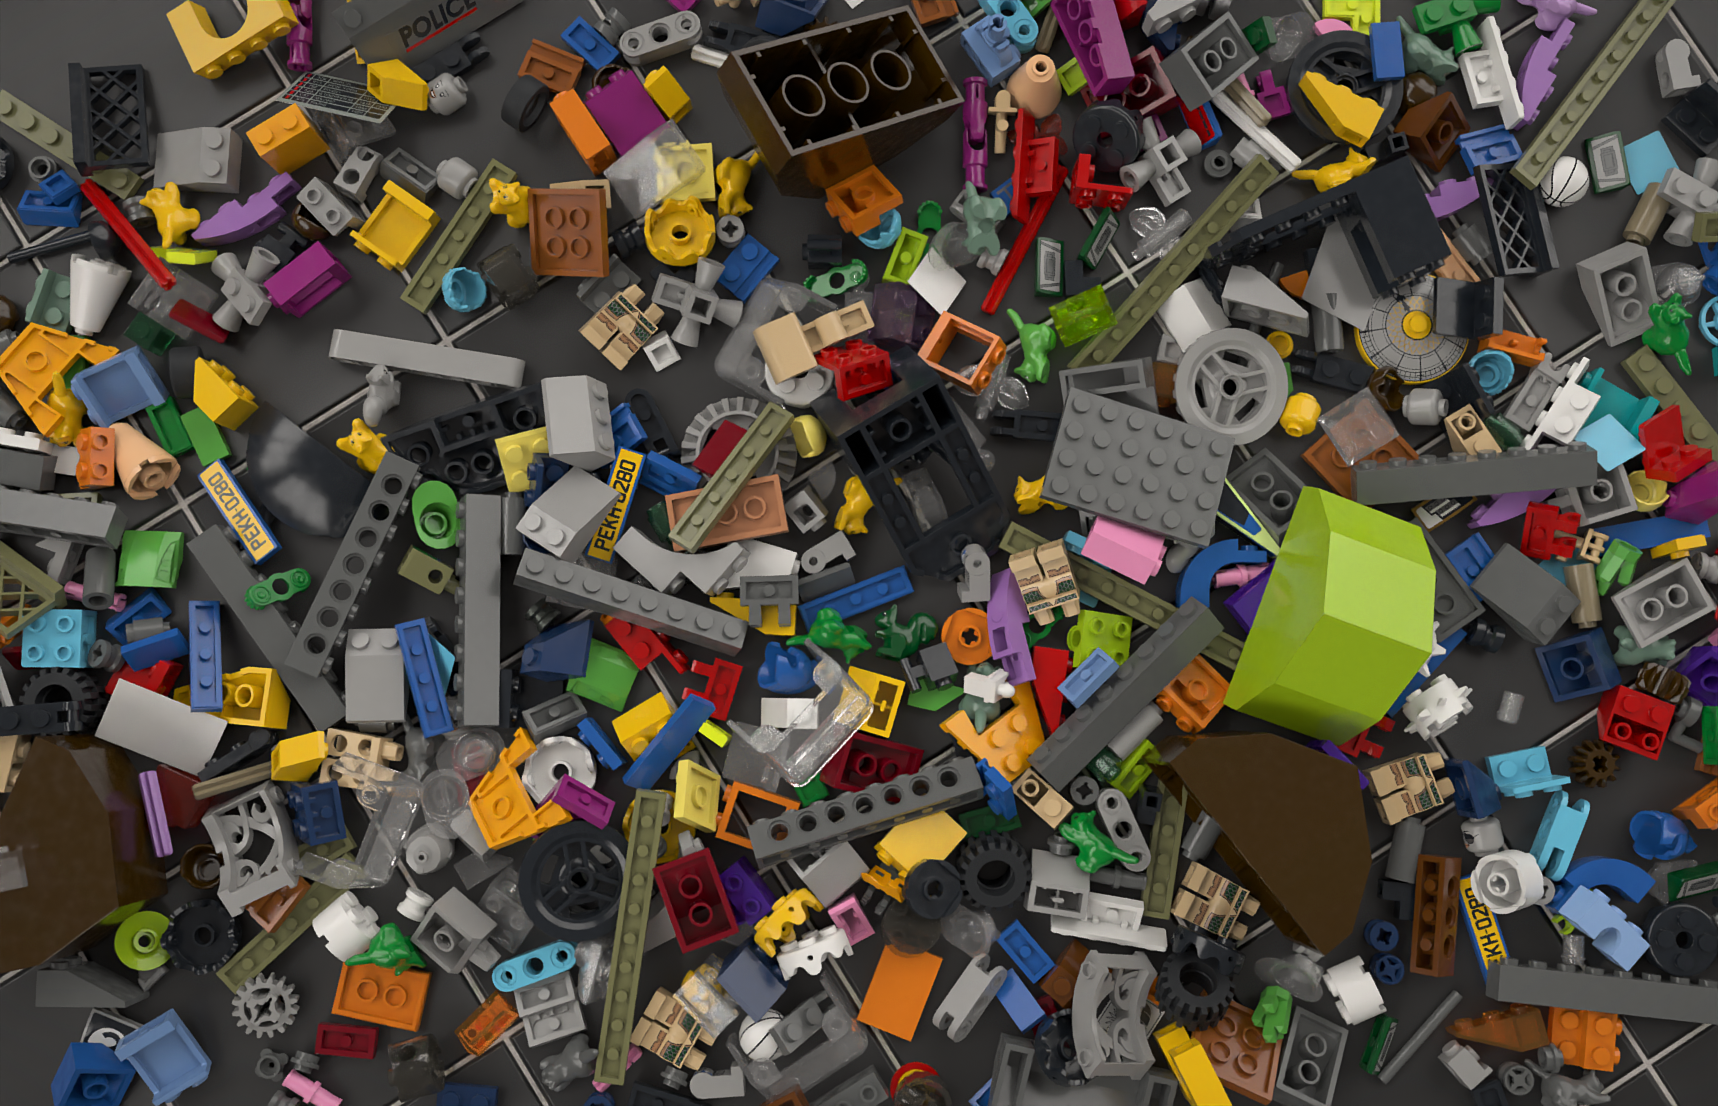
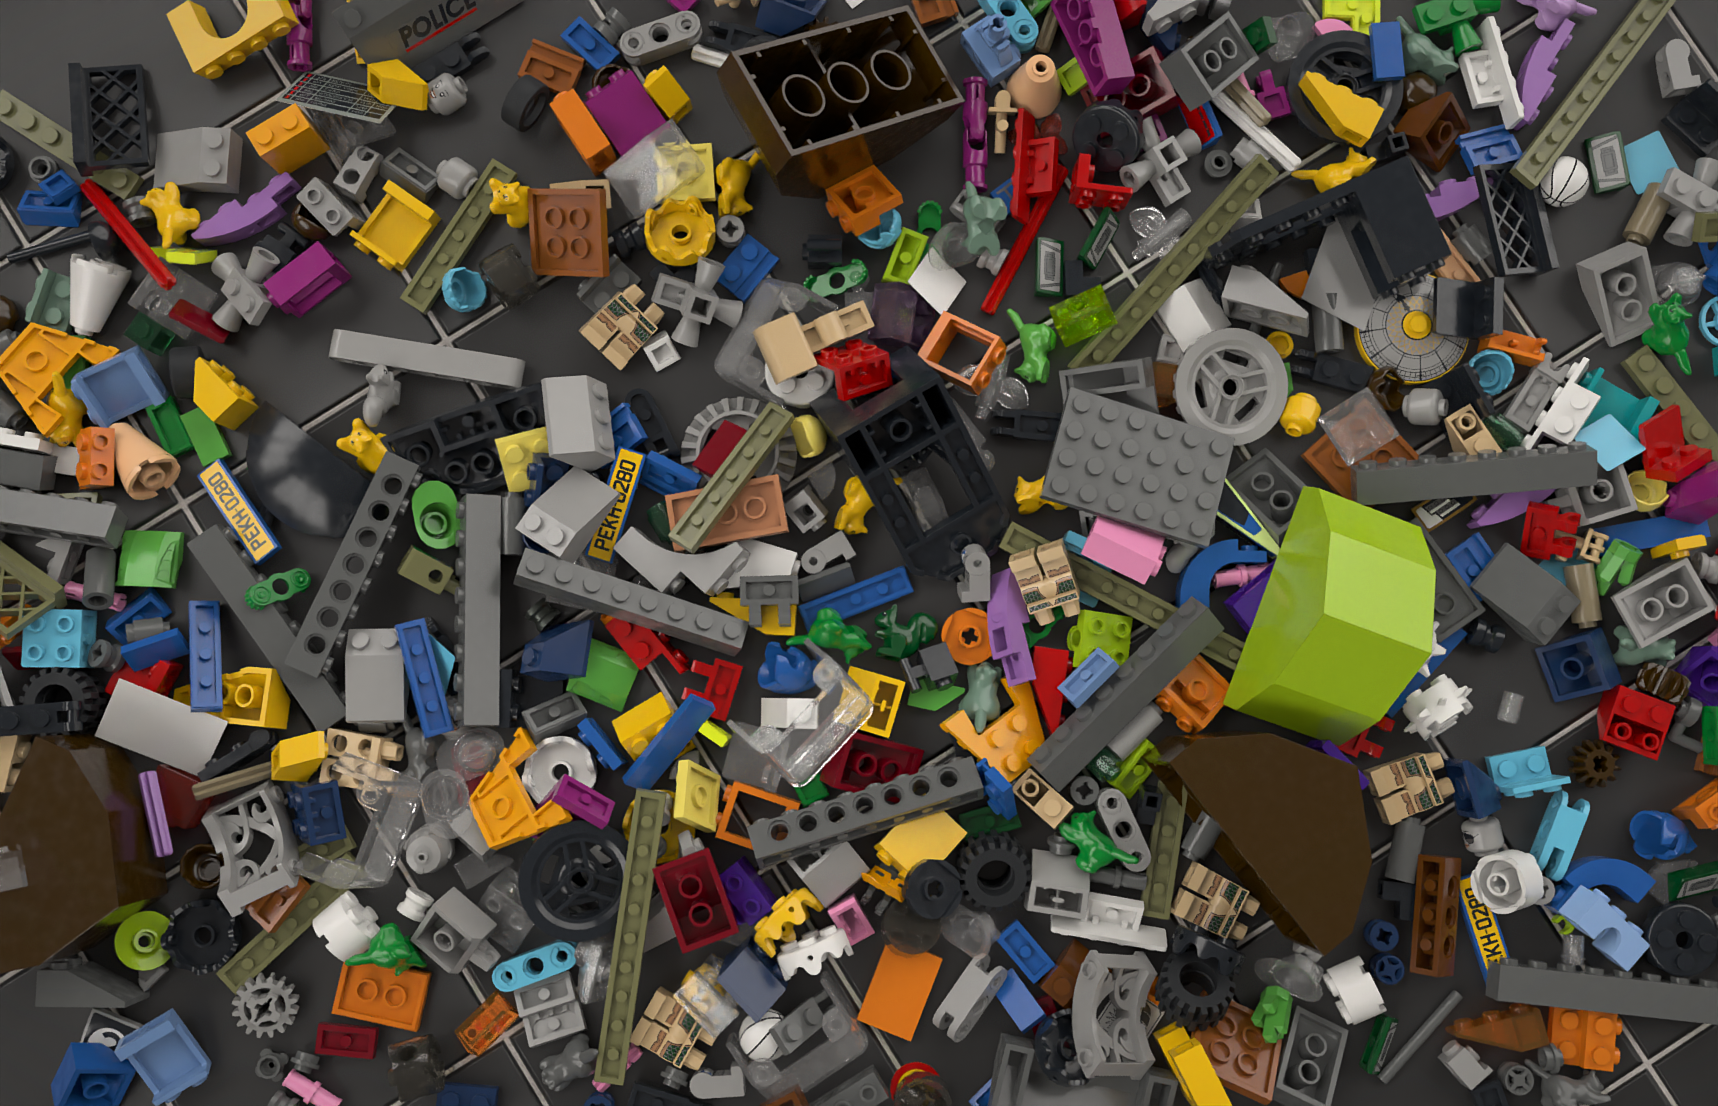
(989, 687): white piece -> none

